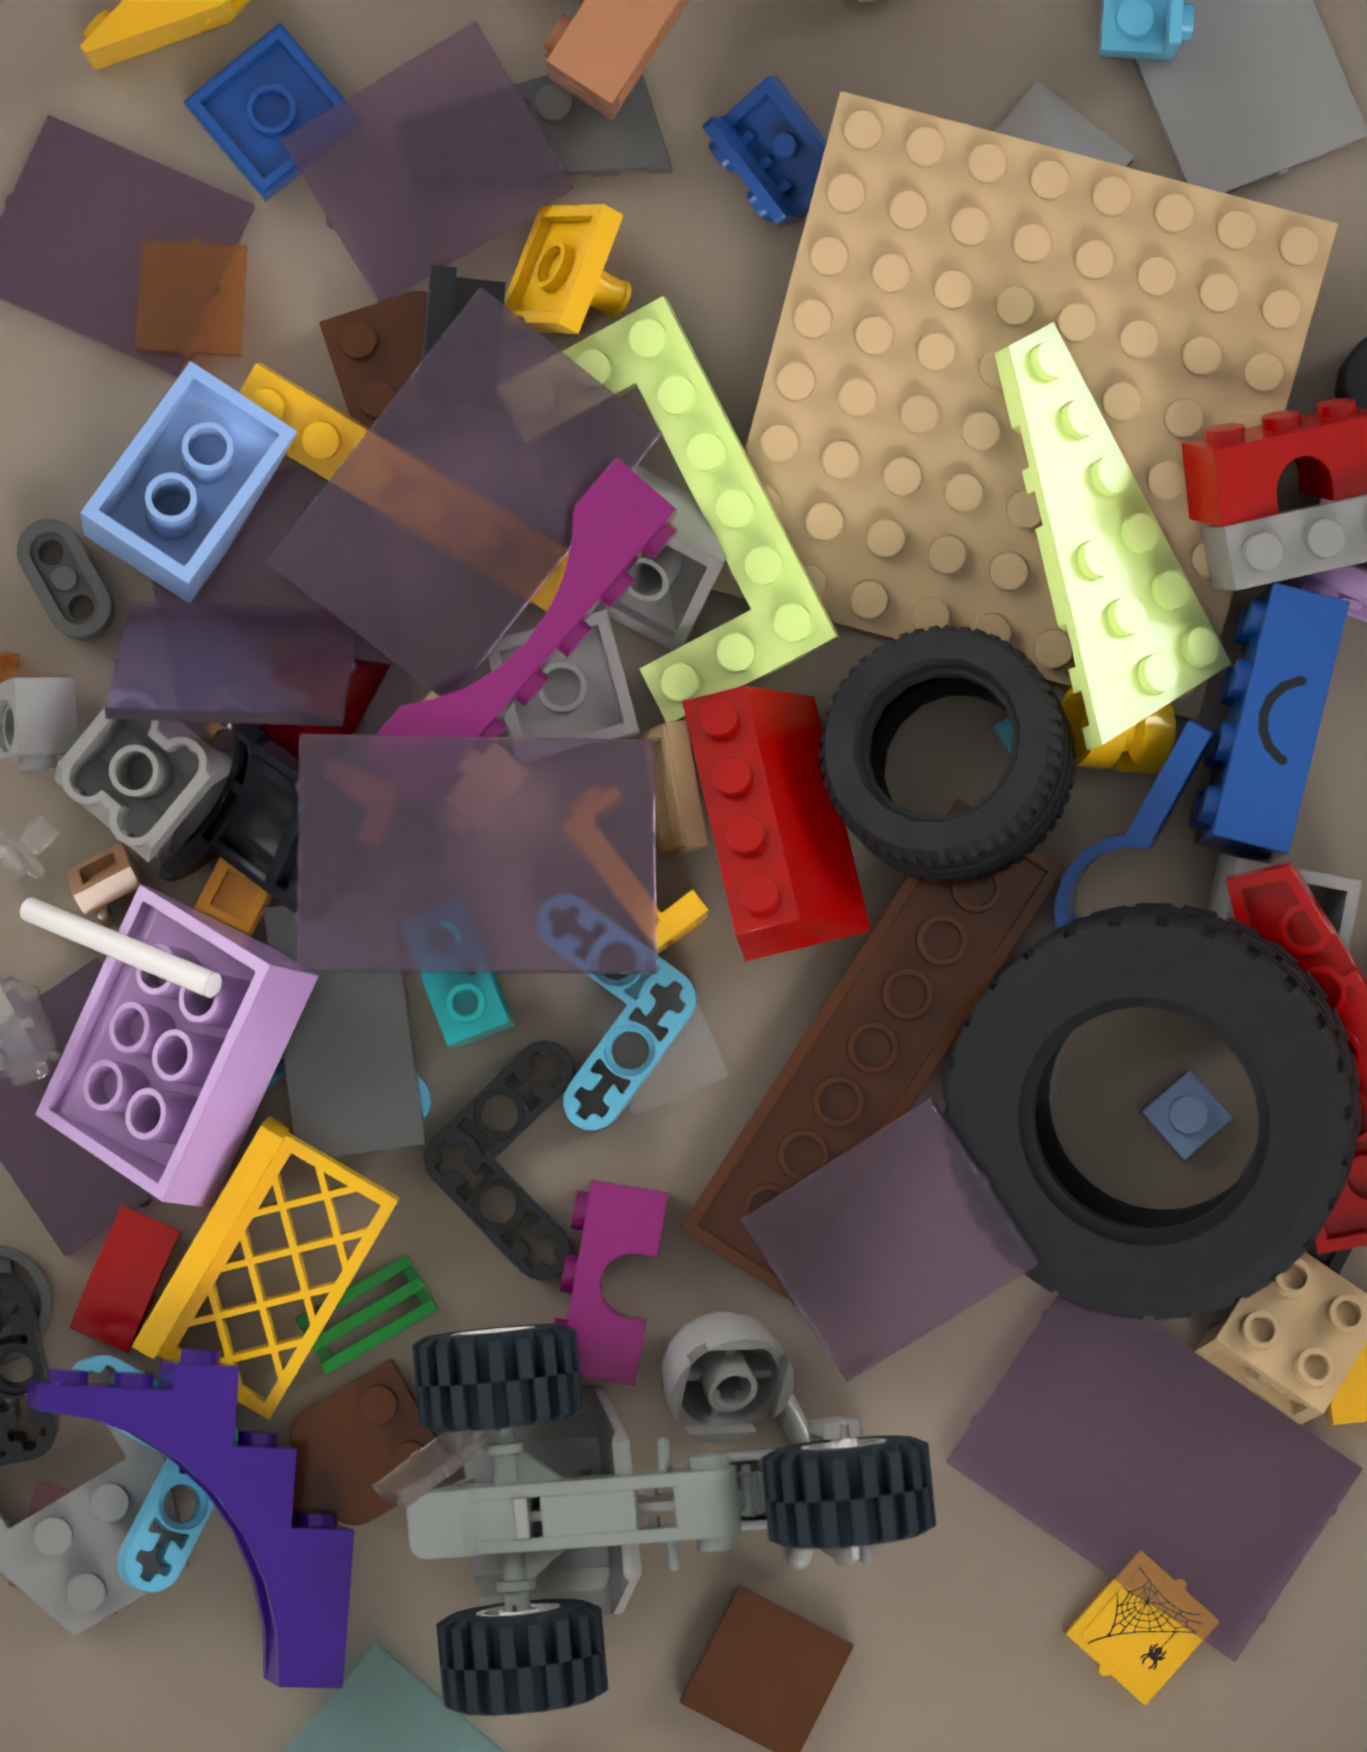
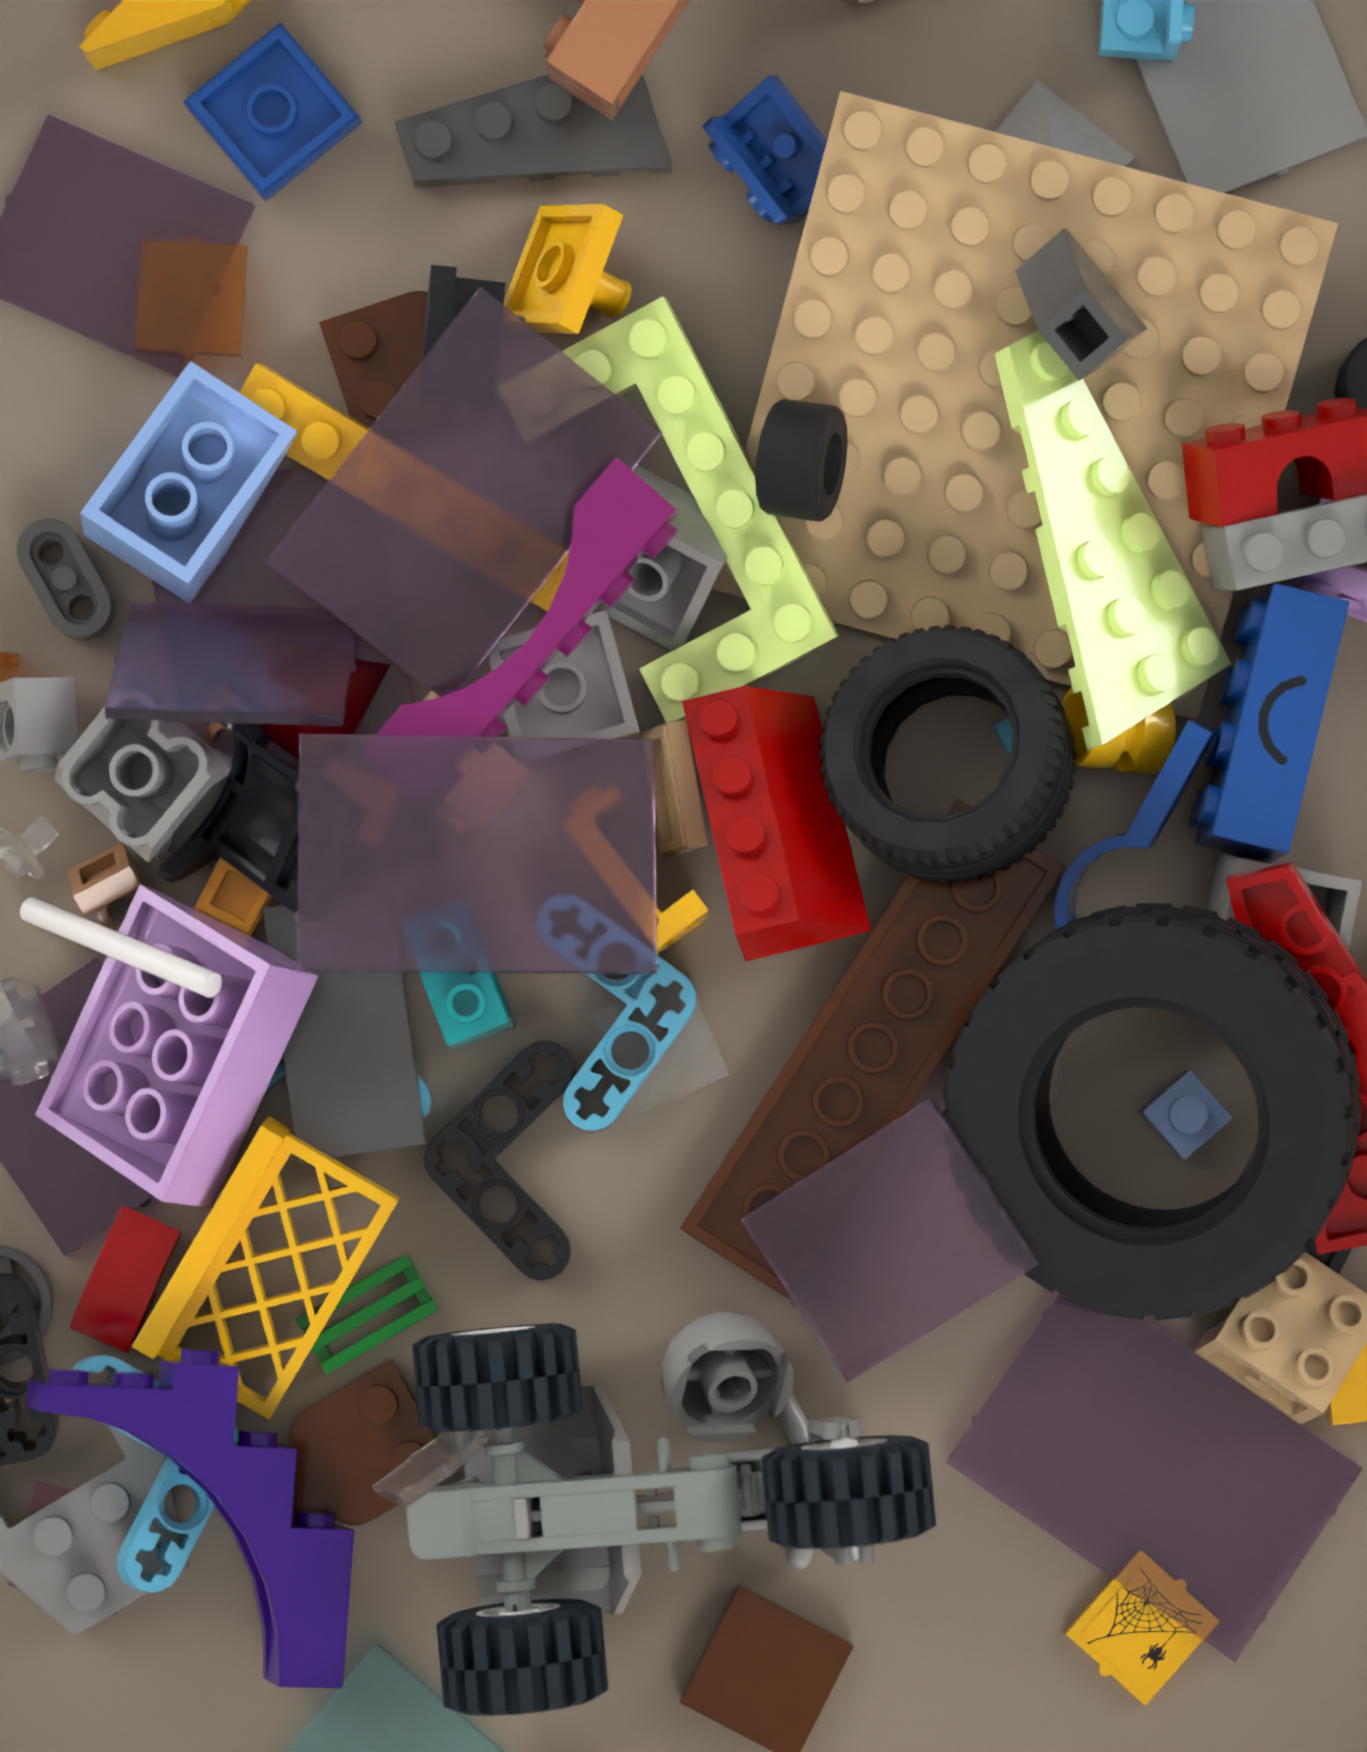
(427, 162): clear purple piece -> none
(614, 1223): magenta arch -> none
(801, 460): none -> black tyre
(1076, 306): none -> dark grey slope

